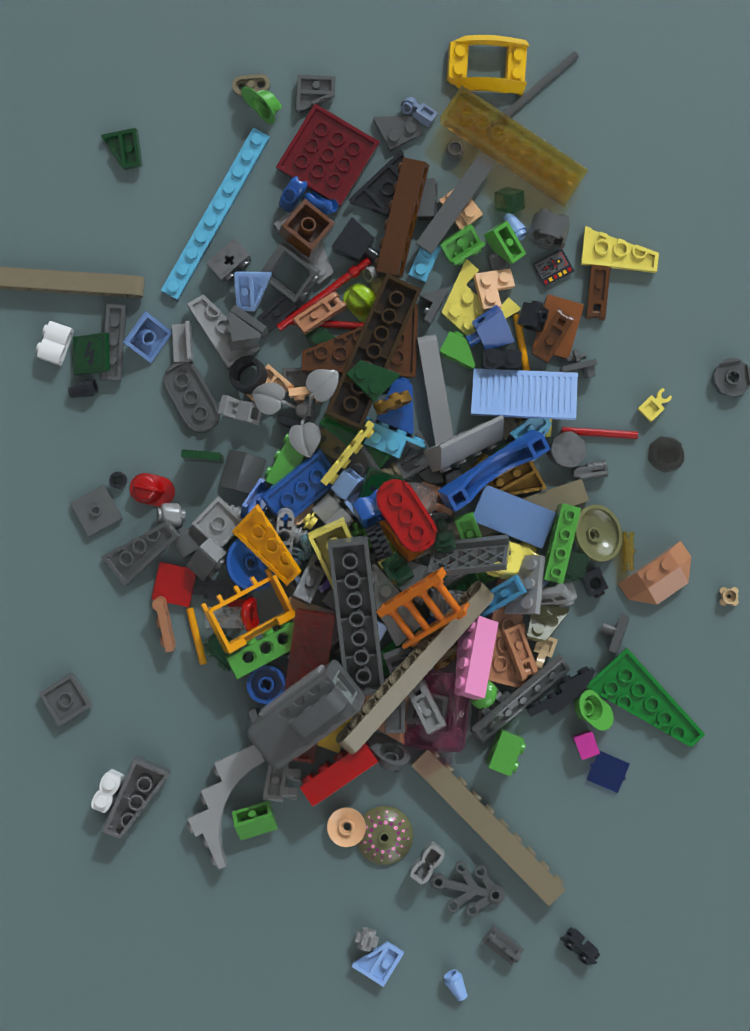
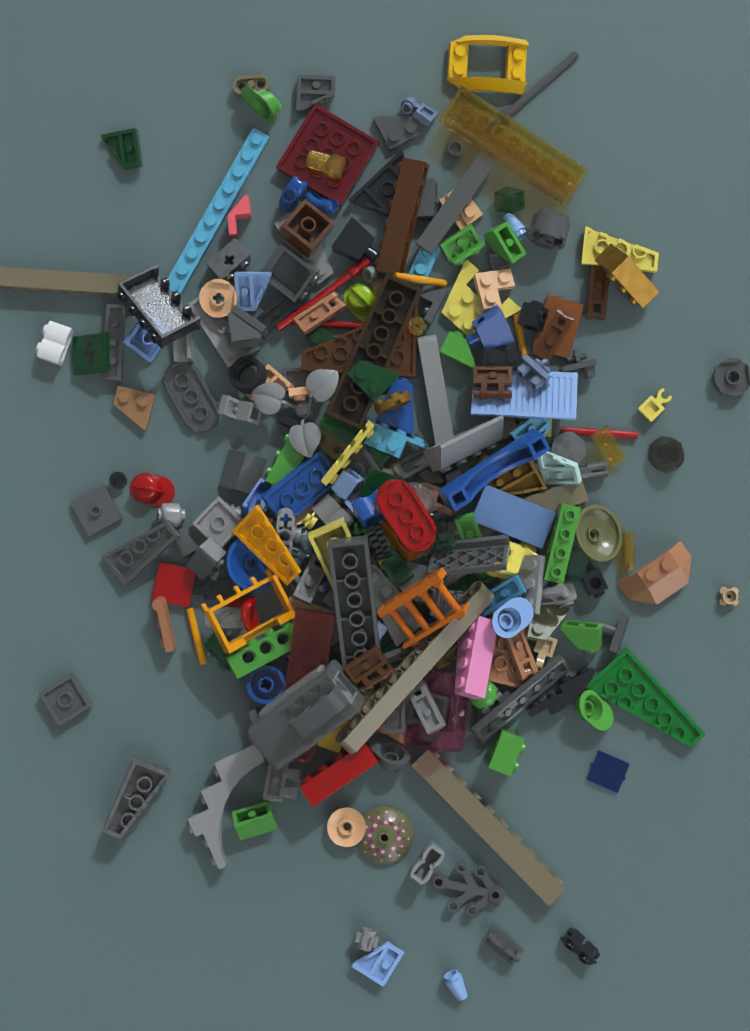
(85, 388): black cone -> none
(106, 796): white brick -> none
(135, 405): none -> medium nougat wing
(157, 307): none -> window
(202, 456): dark green tile -> none
(211, 289): none -> light nougat plate
(240, 211): none -> coral slope
(330, 164): none -> clear yellow piece
(367, 663): none -> reddish brown plate
(413, 329): none -> clear yellow plate
(421, 279): none -> light orange bar
(492, 377): none -> reddish brown plate
(512, 617): none -> light blue piece
(537, 369): none -> sand blue hips
(553, 267): piece -> none
(558, 470): none -> light aqua wing
(583, 634): none -> bright green slope
(586, 744): dark pink panel -> none
(608, 446): none -> clear yellow plate
(627, 275): none -> pearl gold wedge

